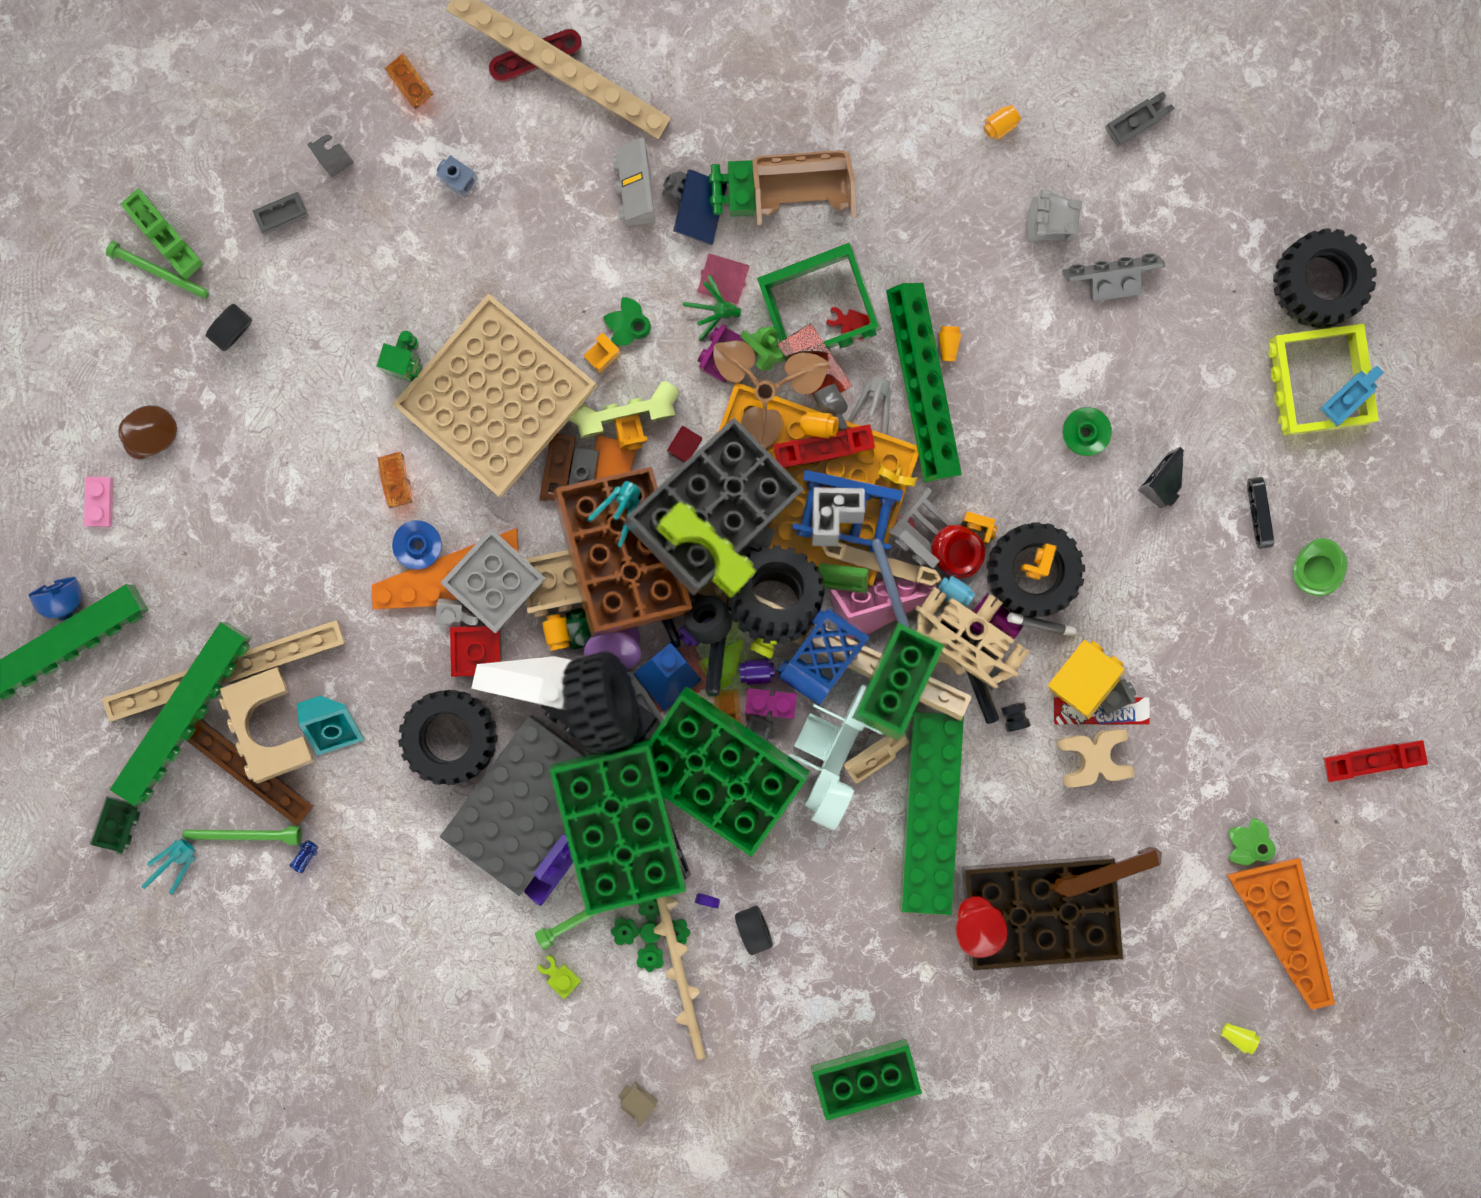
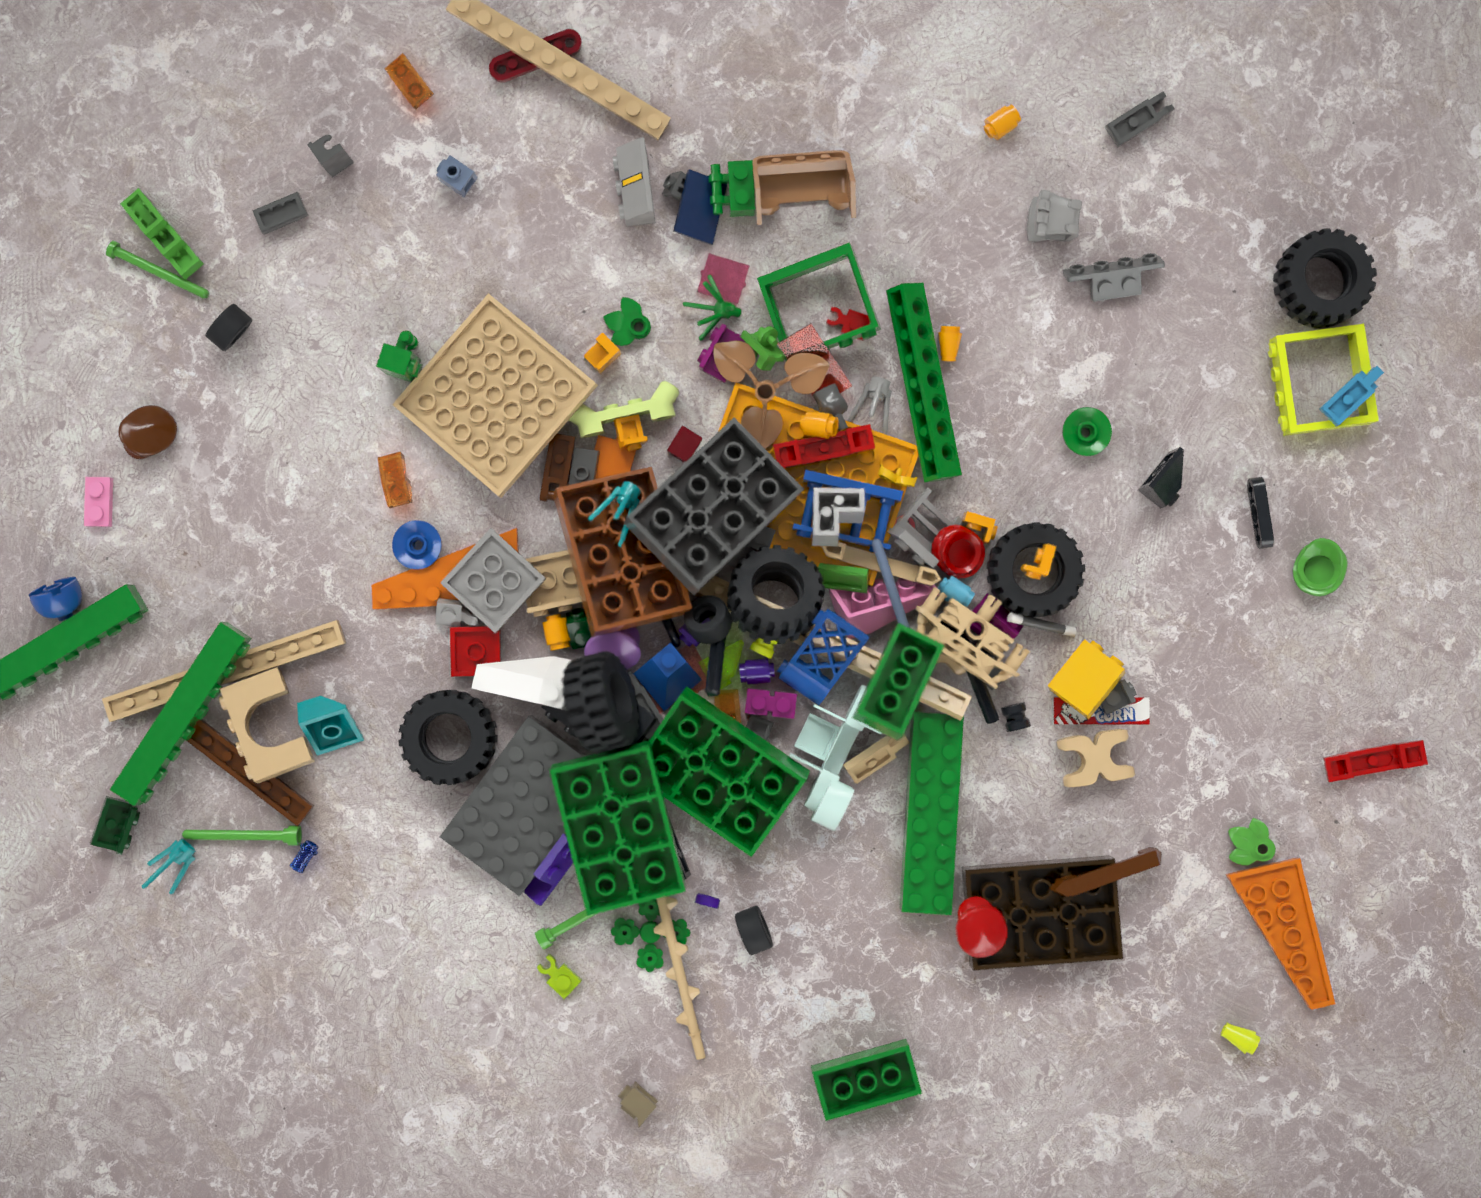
(684, 526): lime arch -> none

